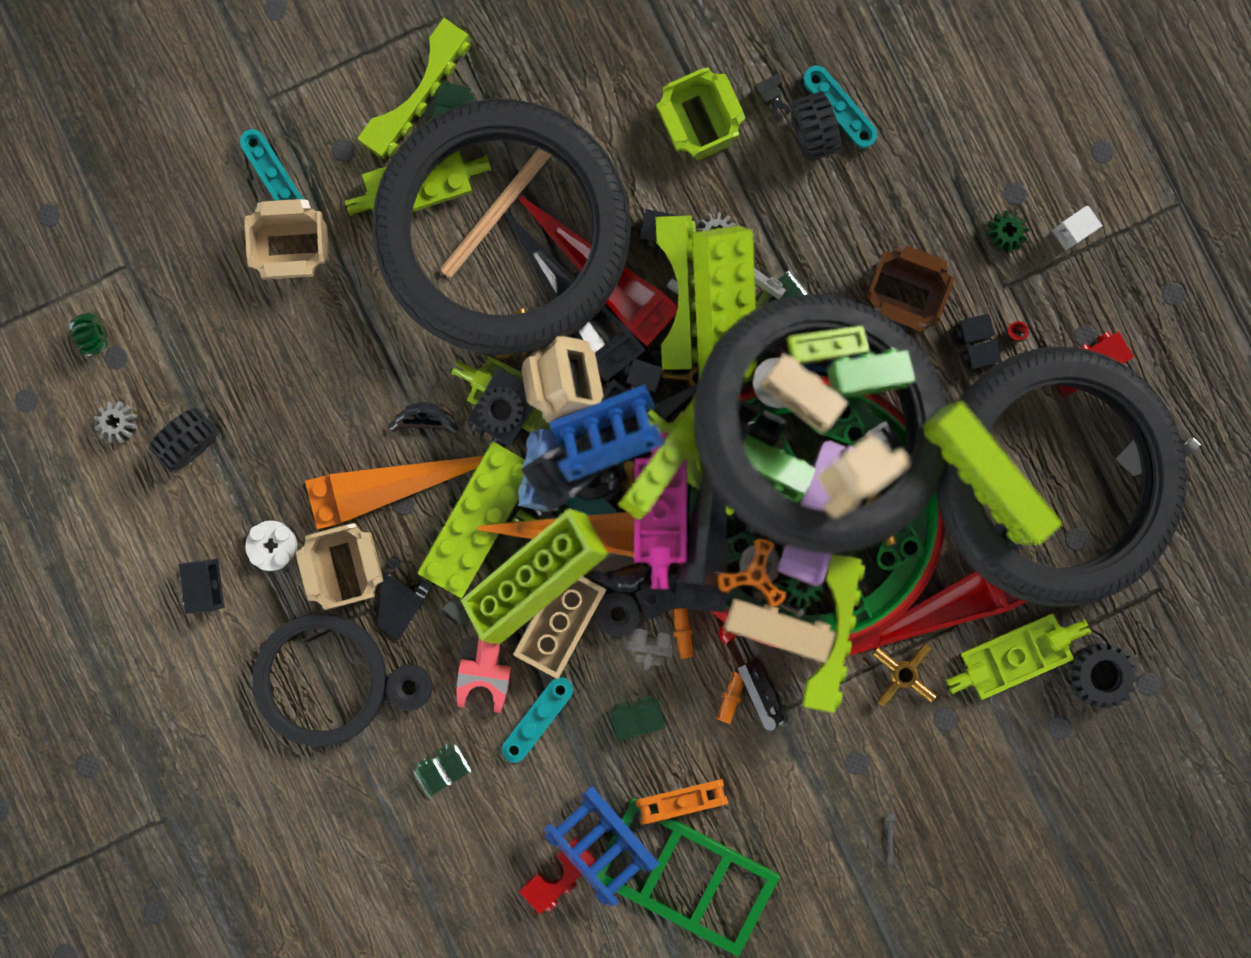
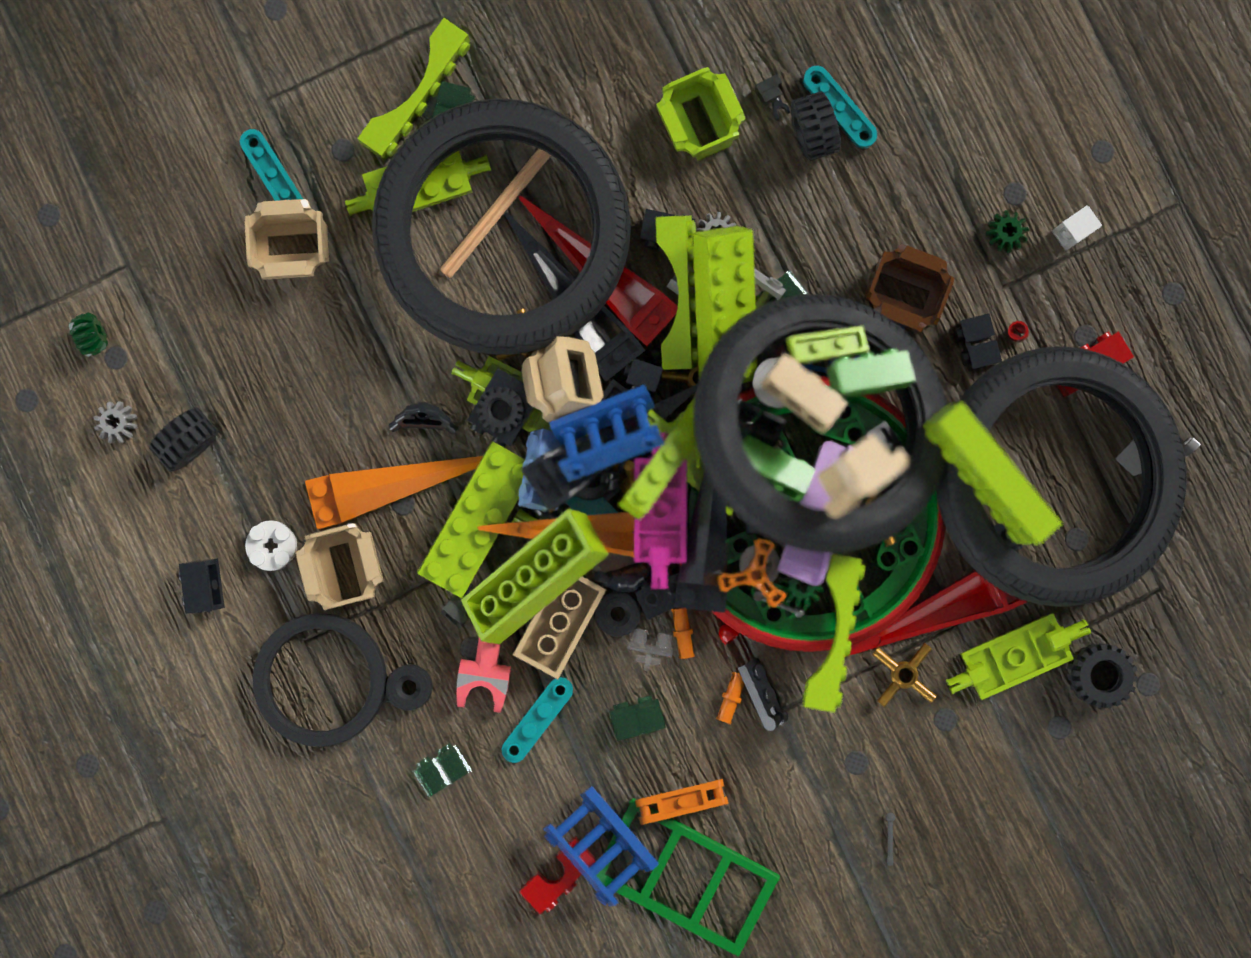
(398, 601): black flag -> none
(780, 630): tan brick -> none

